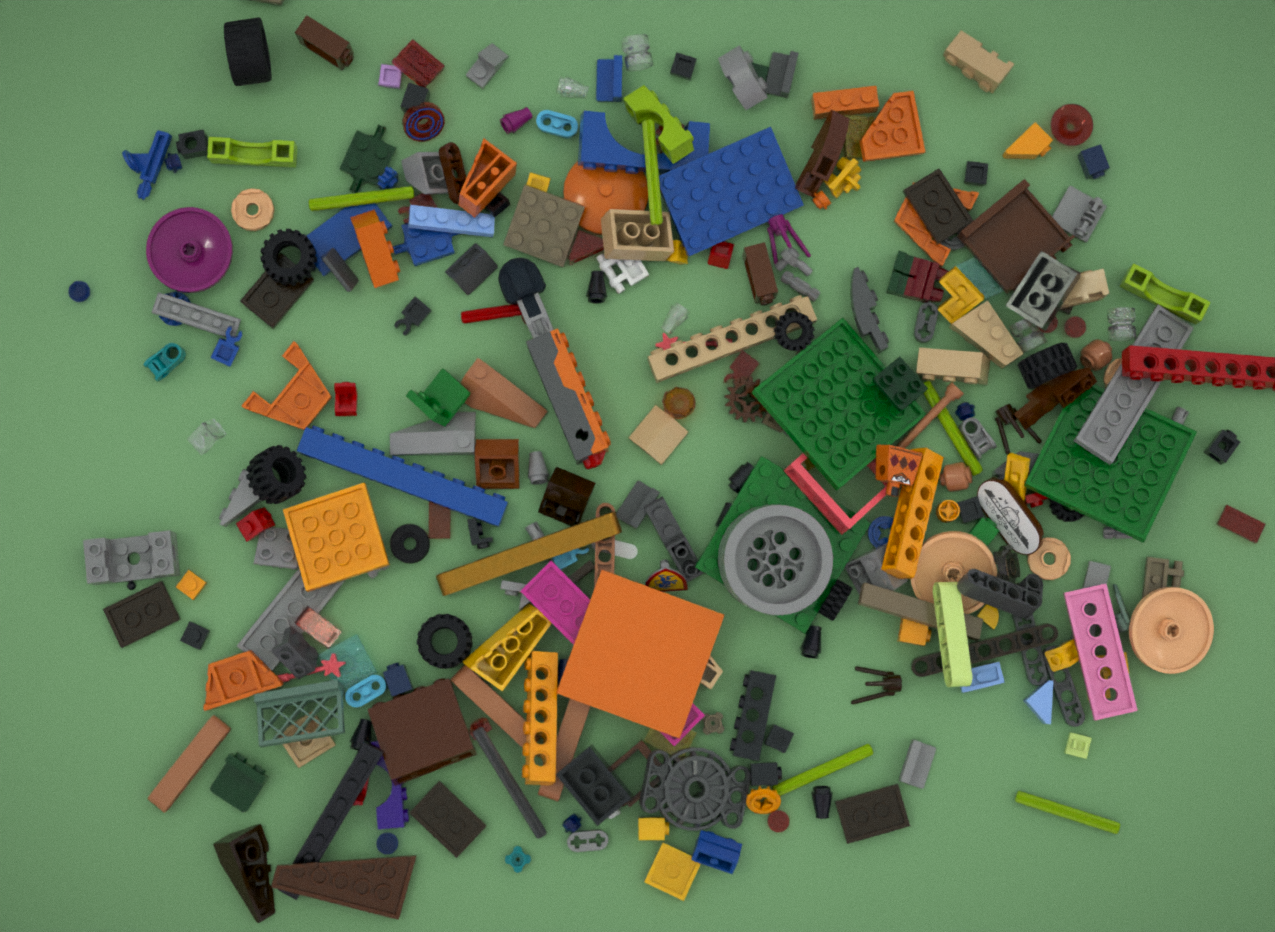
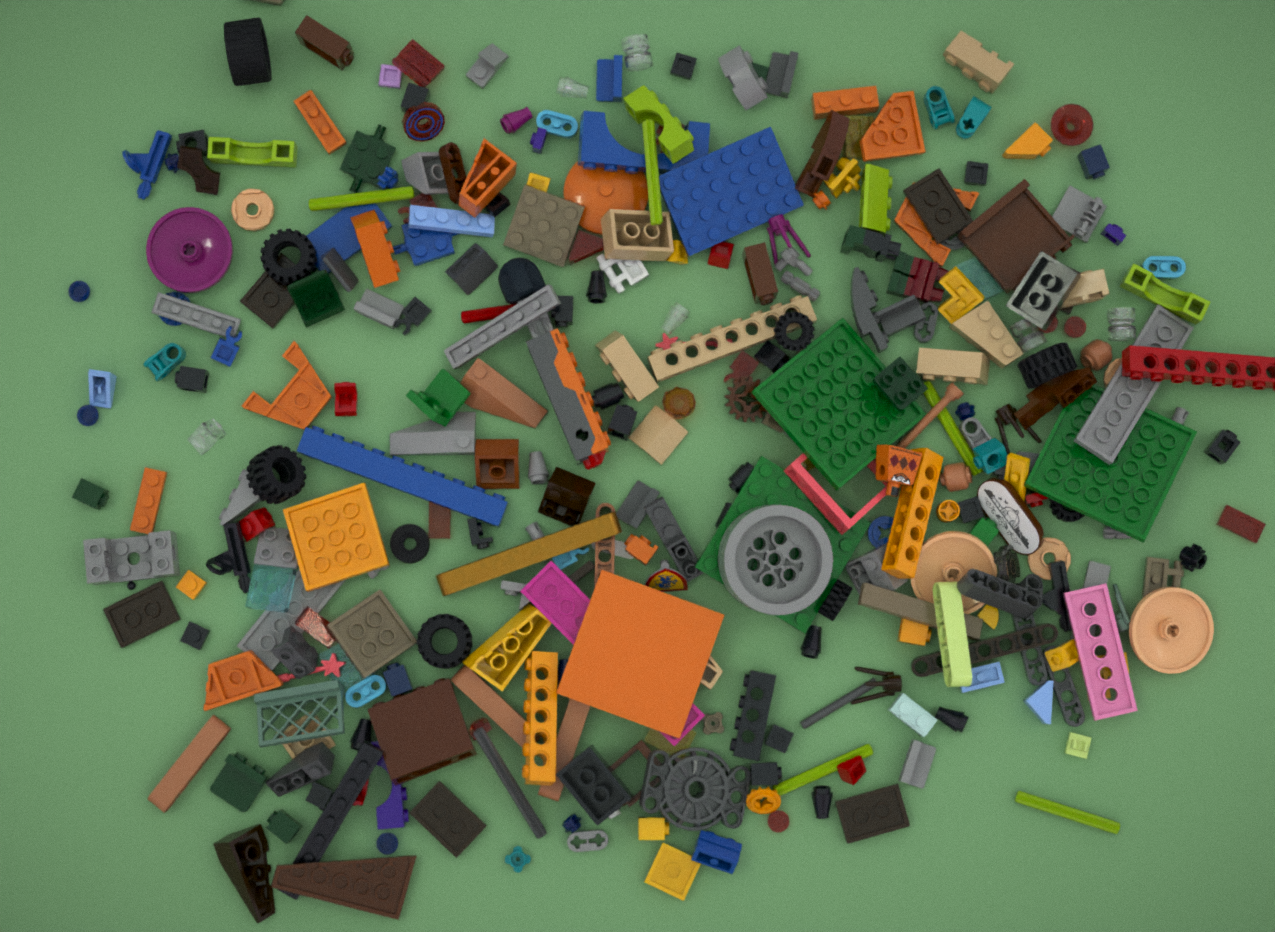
(87, 415): none -> clear blue plate
(91, 494): none -> dark green brick
(101, 388): none -> light blue slope
(148, 501): none -> orange plate
(192, 162): none -> dark brown tile
(192, 379): none -> black brick
(234, 558): none -> black piece
(270, 588): none -> clear light blue plate
(283, 826): none -> dark green brick
(303, 769): none -> dark grey slope
(315, 297): none -> dark green bracket
(319, 795): none -> black panel
(320, 122): none -> orange plate
(371, 634): none -> dark tan plate
(379, 308): none -> light grey panel
(502, 326): none -> light grey plate
(538, 140): none -> dark purple plate
(564, 312): none -> black brick
(607, 395): none -> black brick
(622, 422): none -> black brick
(626, 366): none -> tan wedge
(640, 548): none -> orange brick
(771, 357): none -> black bracket
(836, 704): none -> dark grey bar
(851, 770): none -> red slope
(870, 243): none -> black hips
(875, 199): none -> lime slope
(901, 315): none -> dark grey panel
(912, 715): none -> light aqua brick
(938, 109): none -> teal piece
(953, 719): none -> black cone
(973, 116): none -> teal piece
(995, 461): none -> teal brick
(1054, 598): none -> black piece
(1113, 233): none -> dark purple plate
(1162, 266): none -> medium azure plate
(1193, 557): none -> black gear

